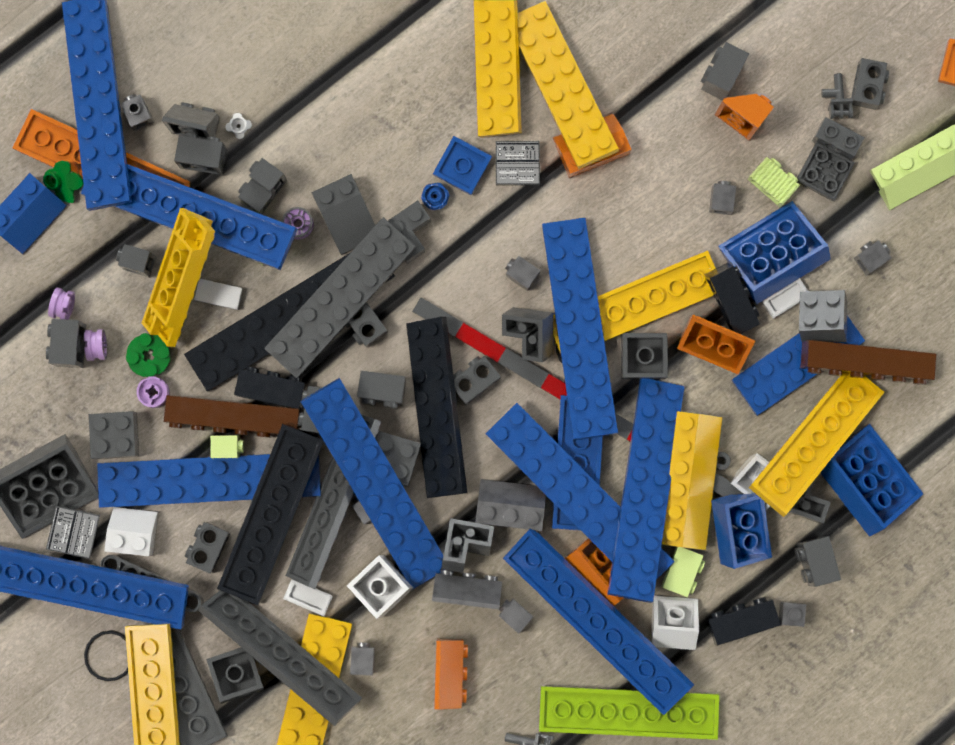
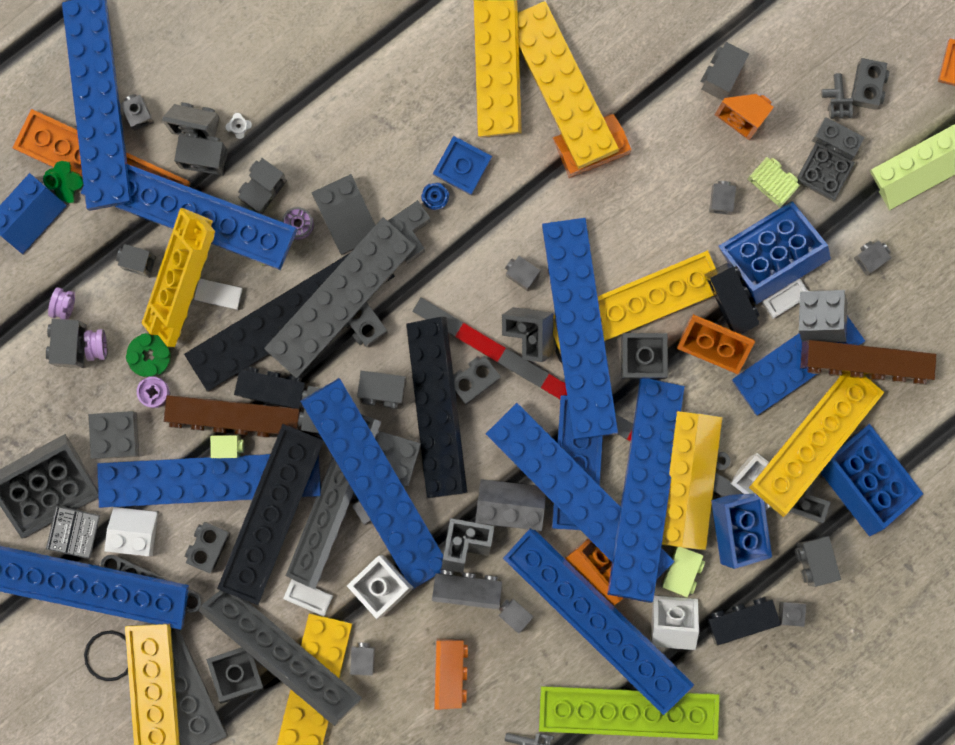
(517, 163): light grey tile -> none

